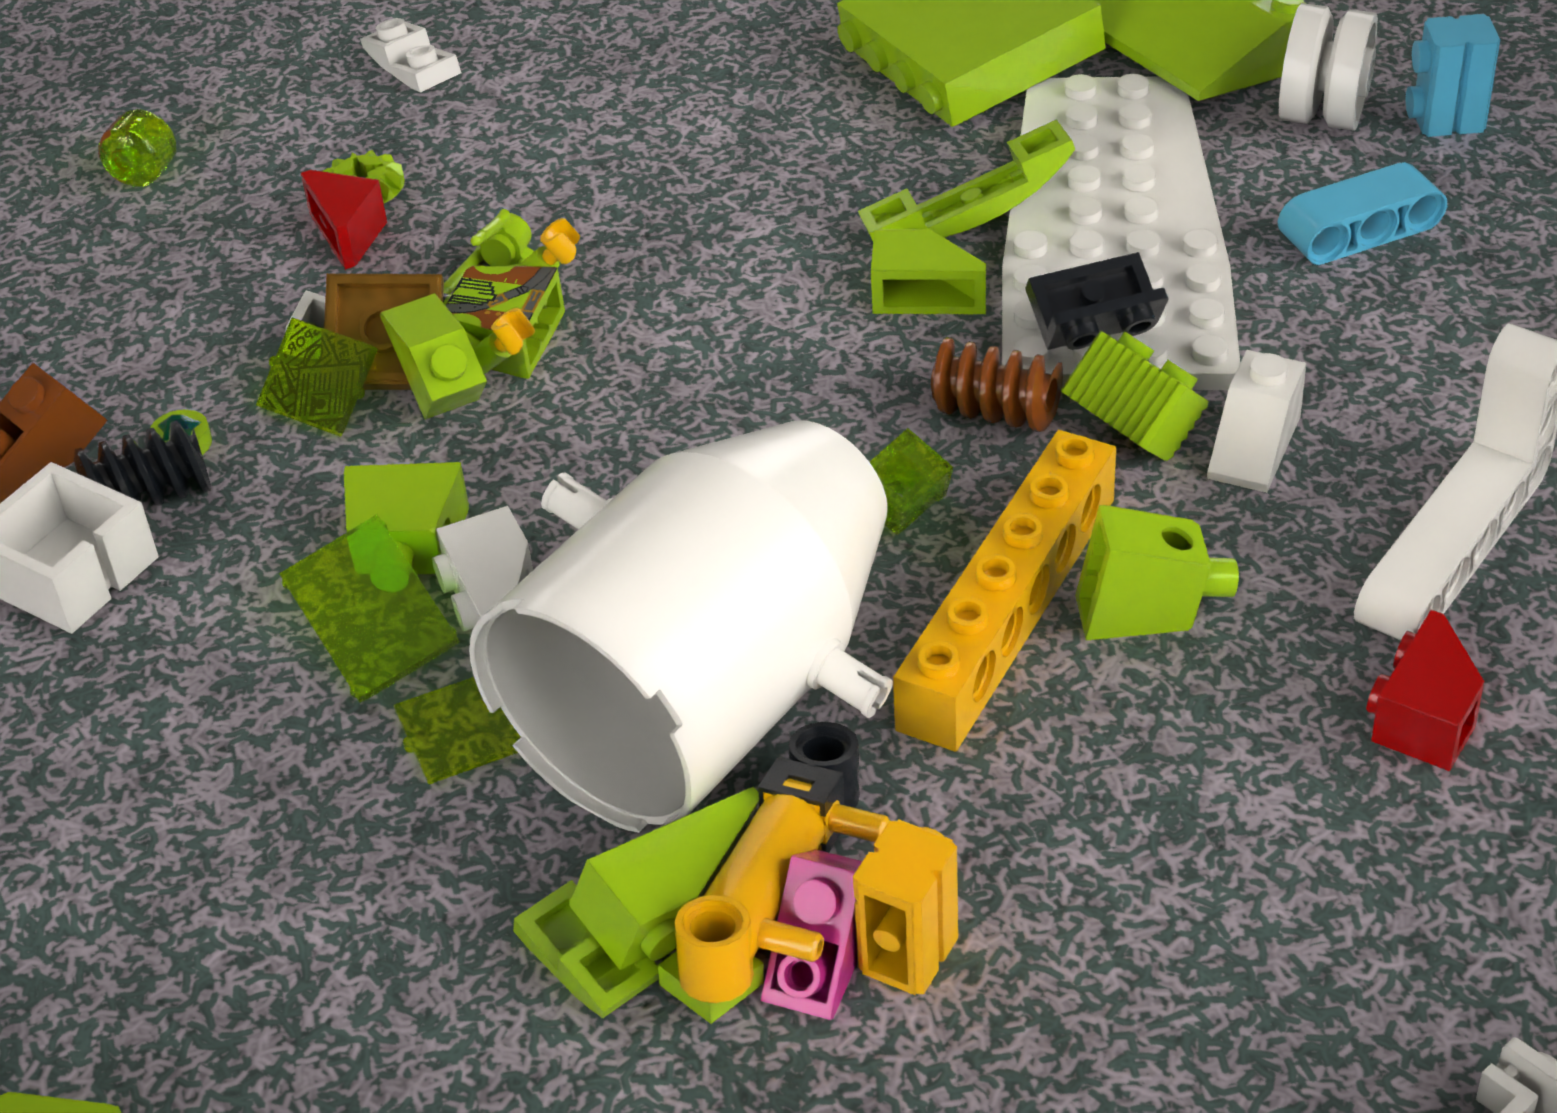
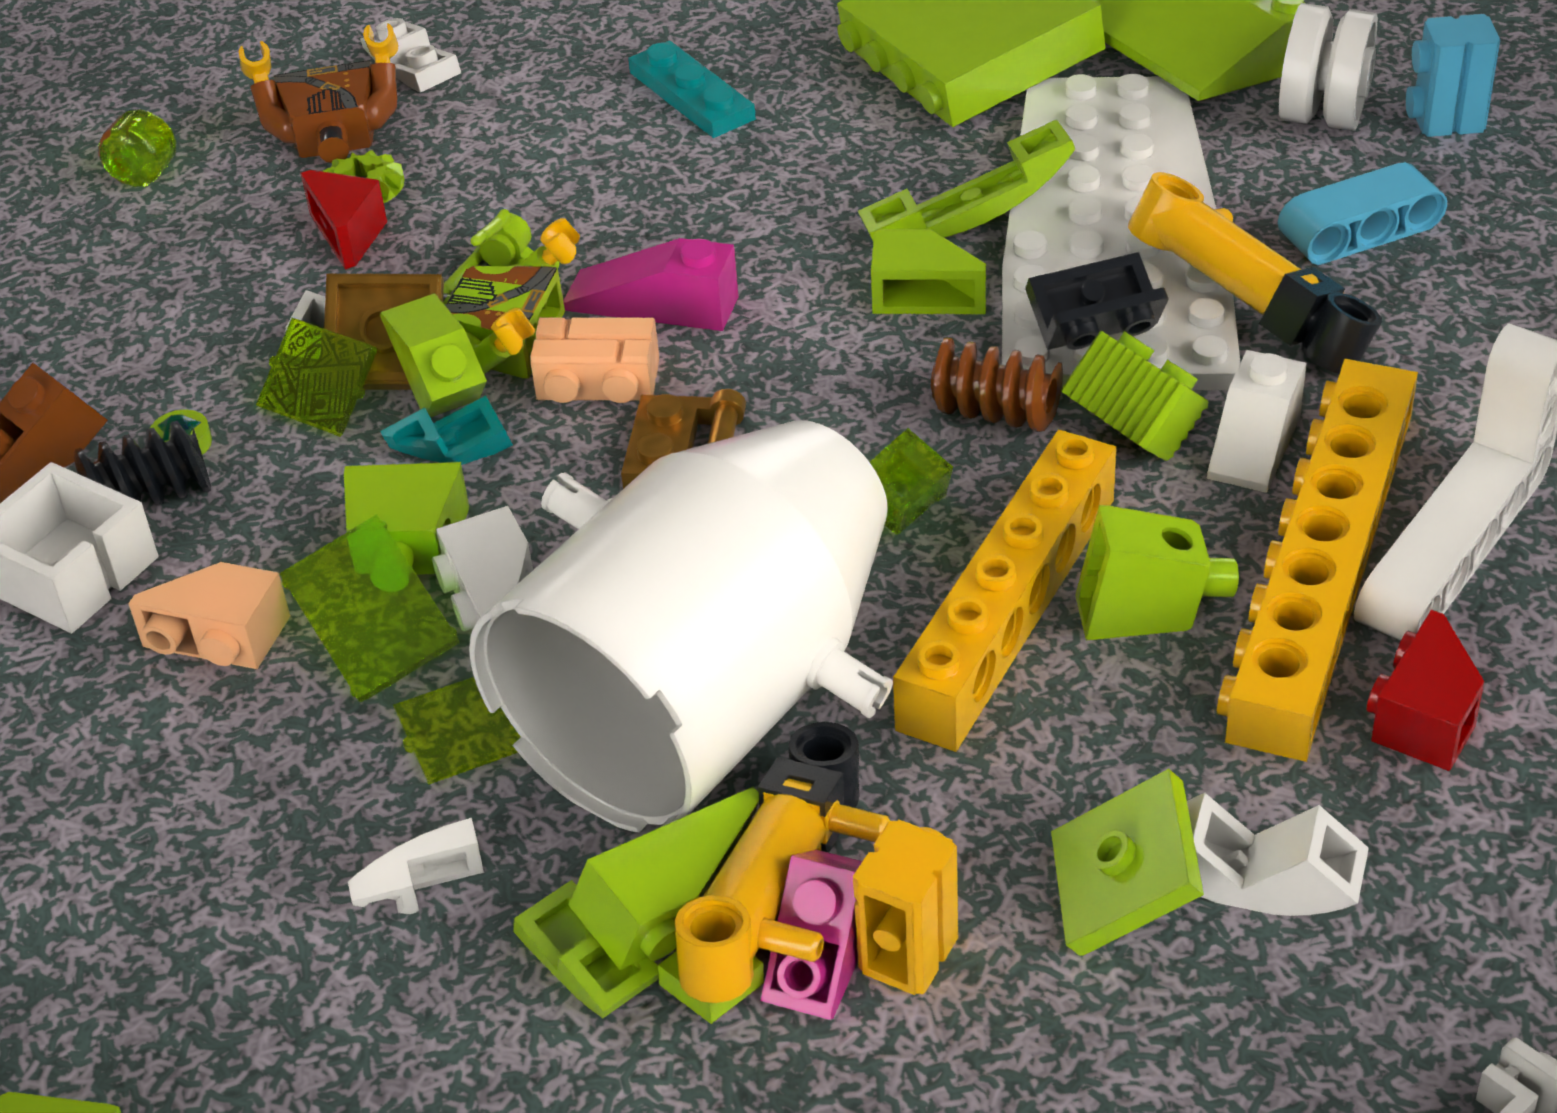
(214, 614): none -> light nougat slope
(330, 106): none -> dark orange torso
(419, 863): none -> white slope
(459, 437): none -> teal slope
(595, 359): none -> light nougat brick
(670, 424): none -> pearl gold plate
(672, 282): none -> dark pink slope
(692, 88): none -> teal plate
(1126, 863): none -> lime plate
(1286, 870): none -> white brick
(1294, 301): none -> piece
(1319, 563): none -> yellow brick

